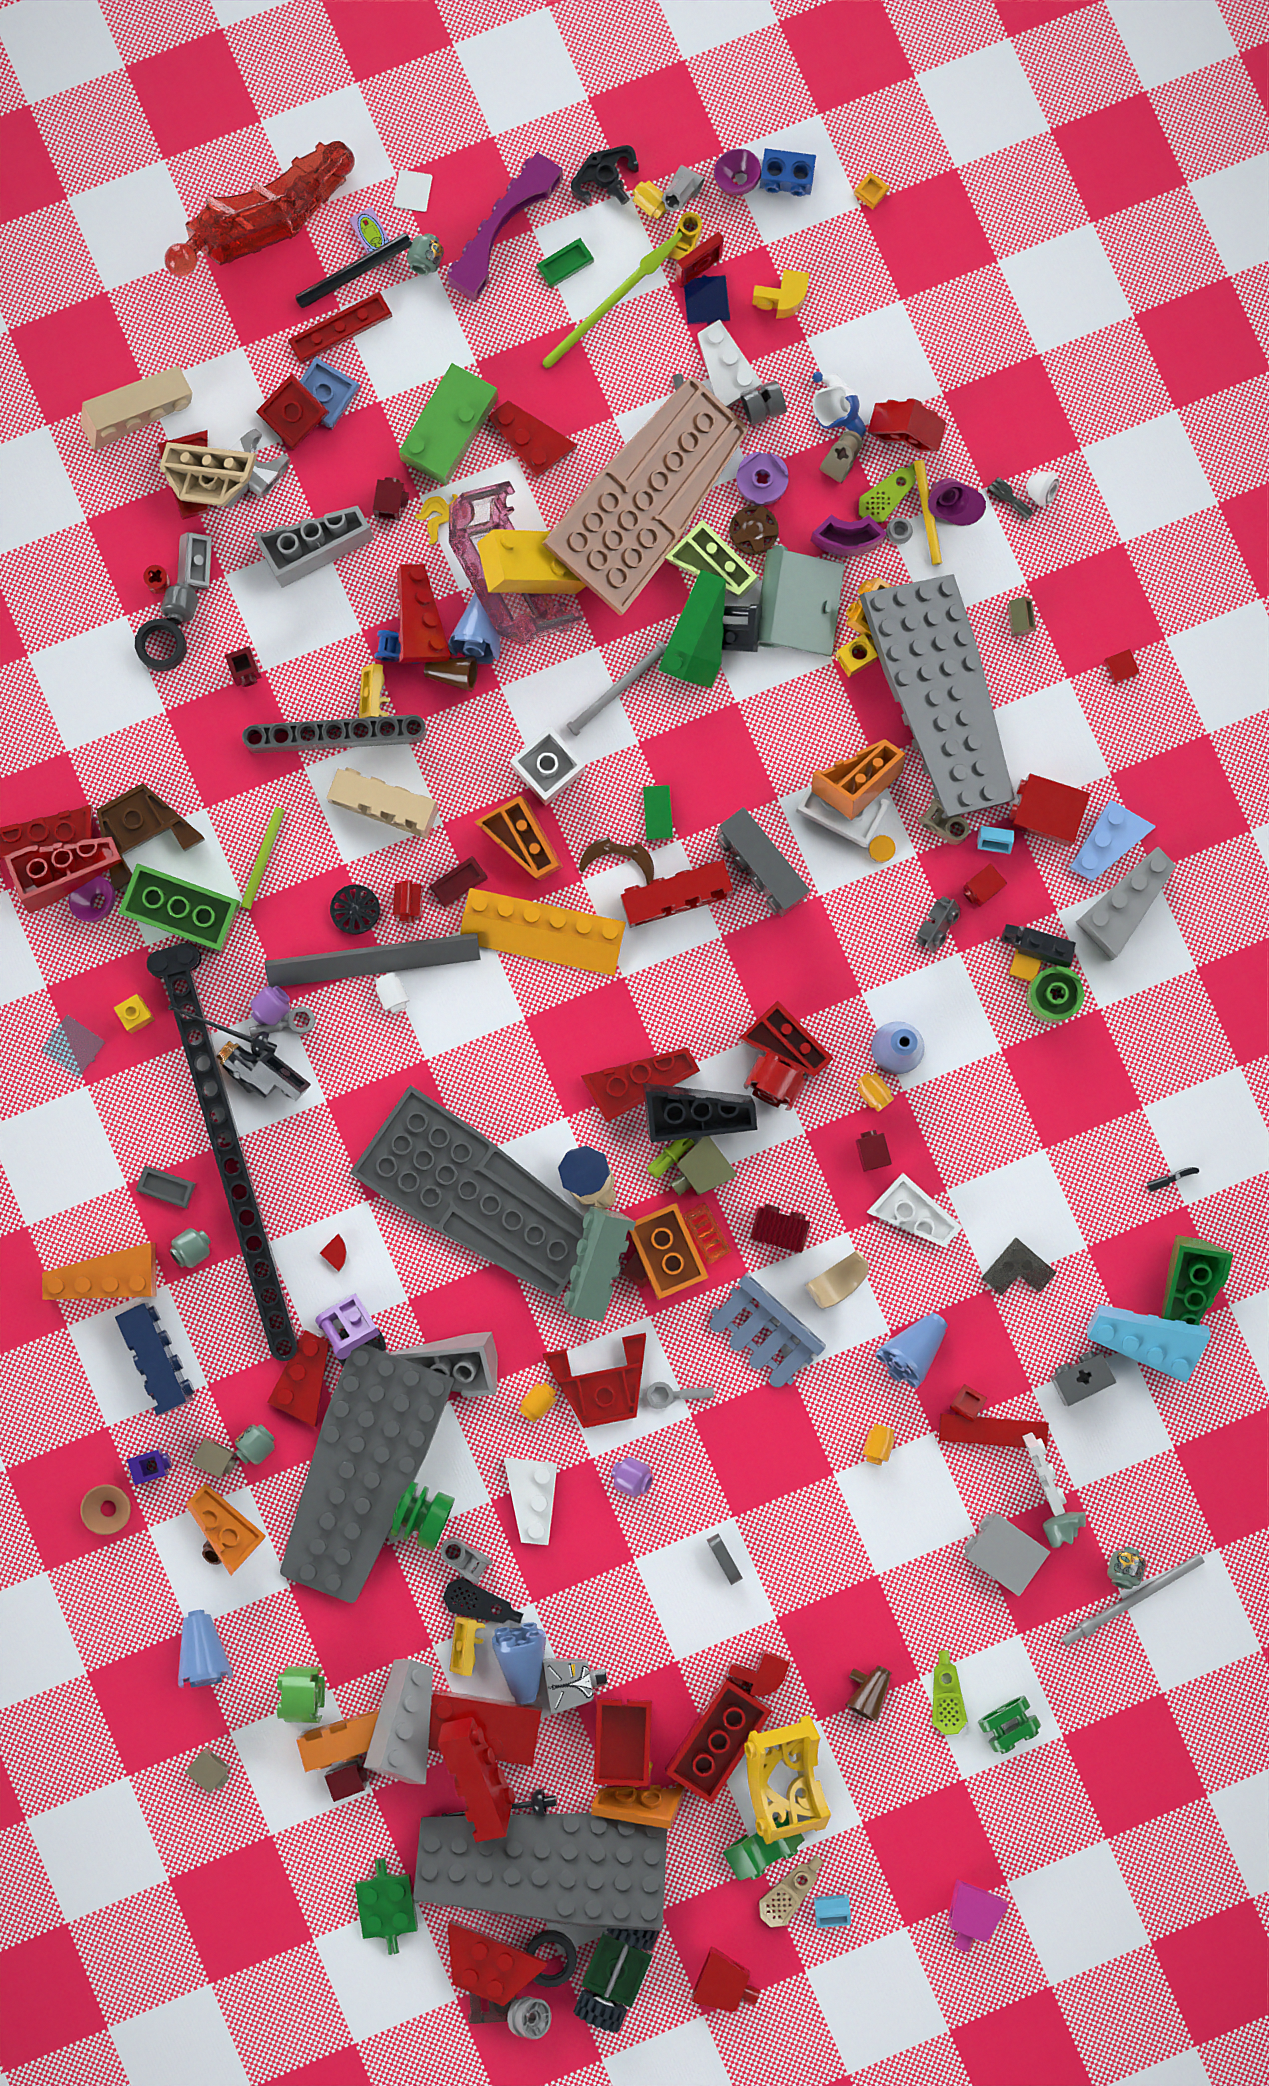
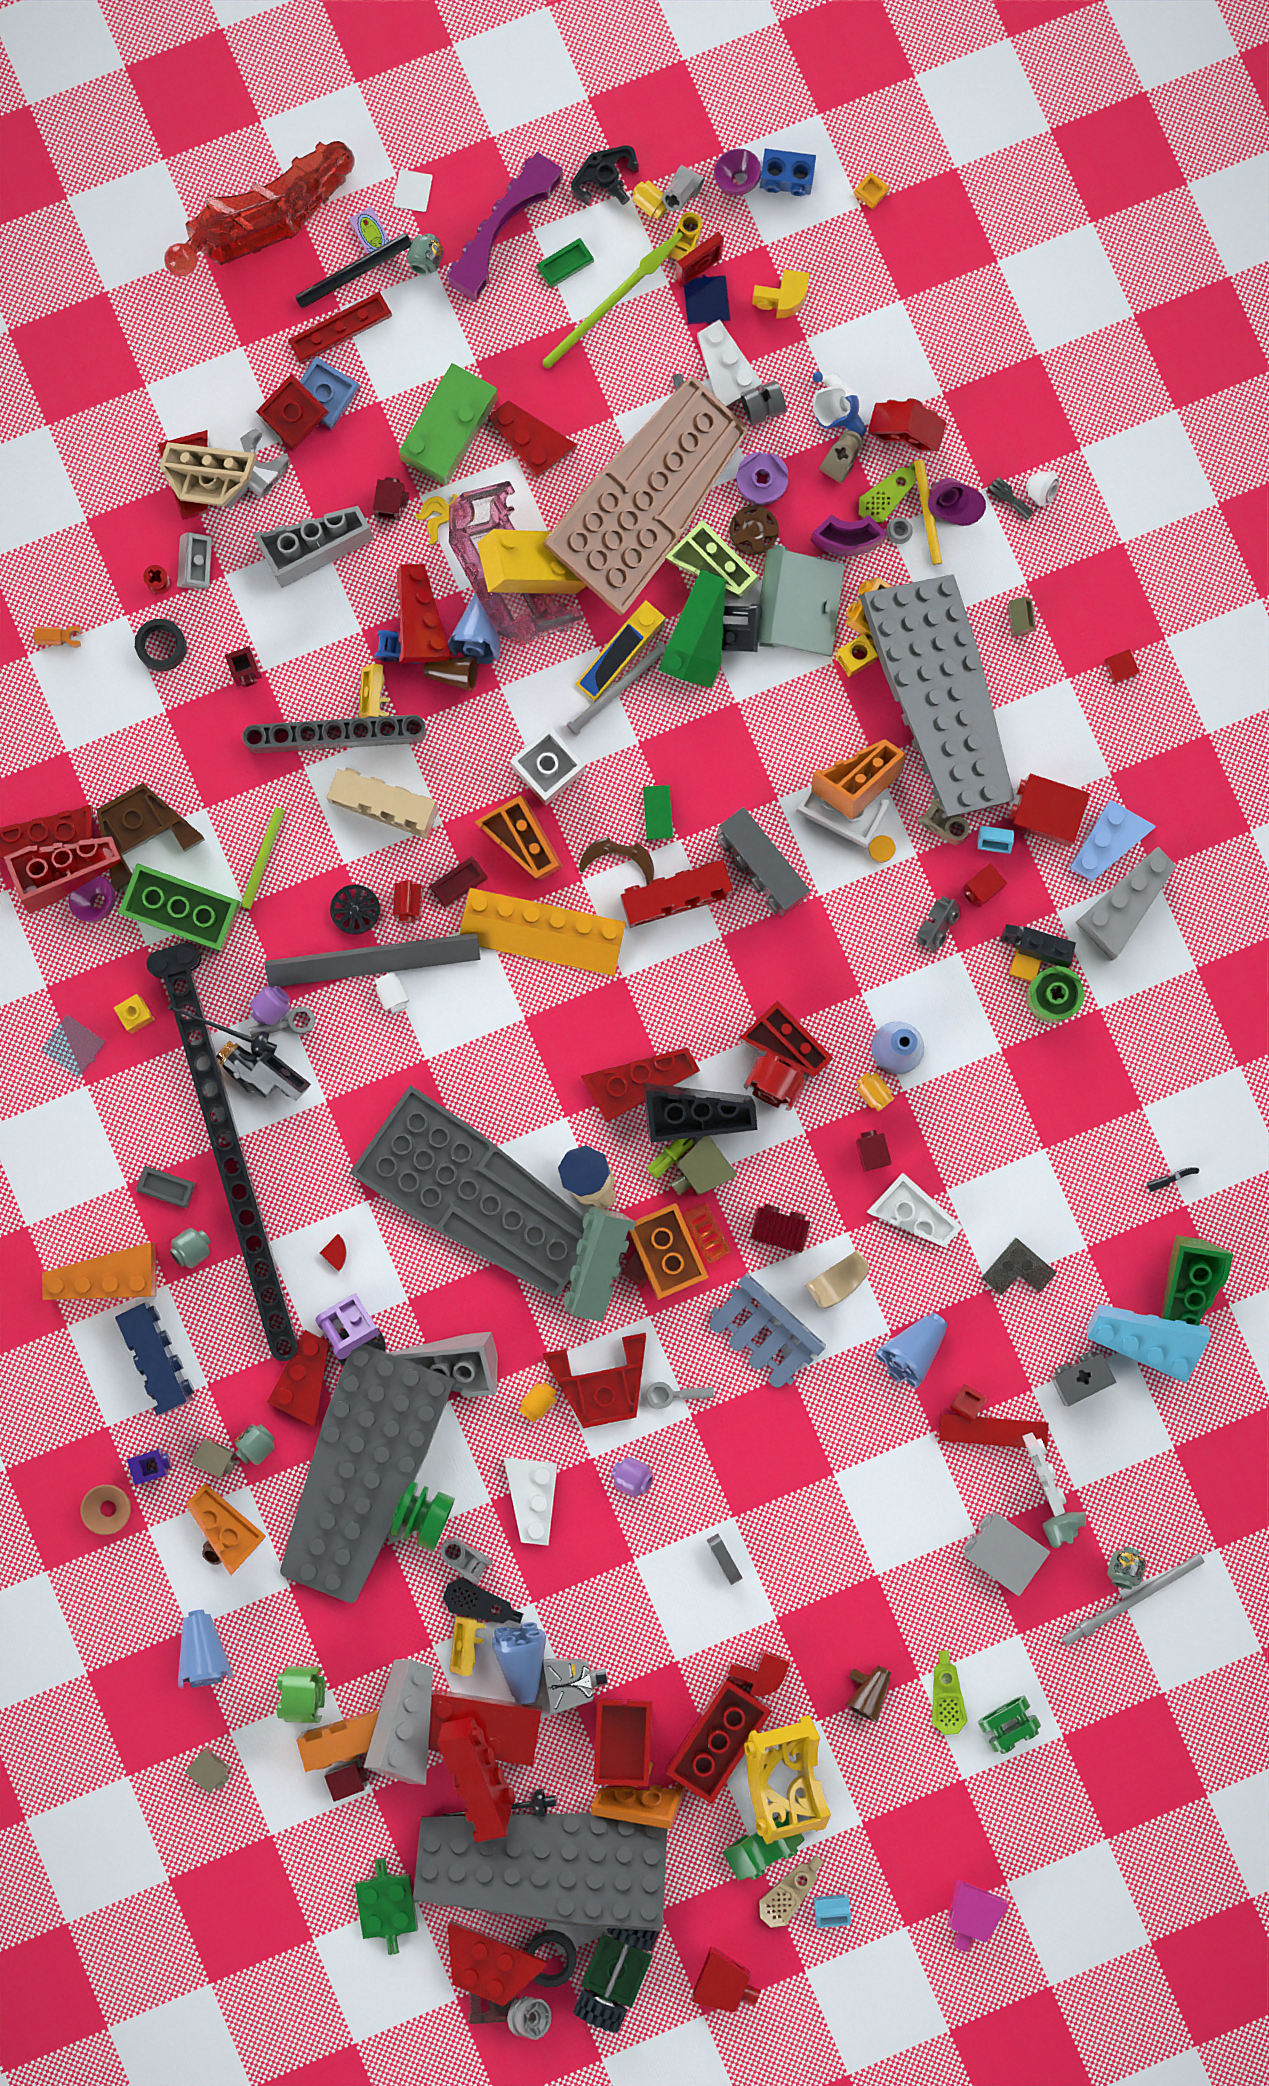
(56, 636): none -> orange bar
(134, 406): tan wedge -> none
(179, 603): dark grey head -> none
(621, 650): none -> slope
(879, 1444): light orange brick -> none

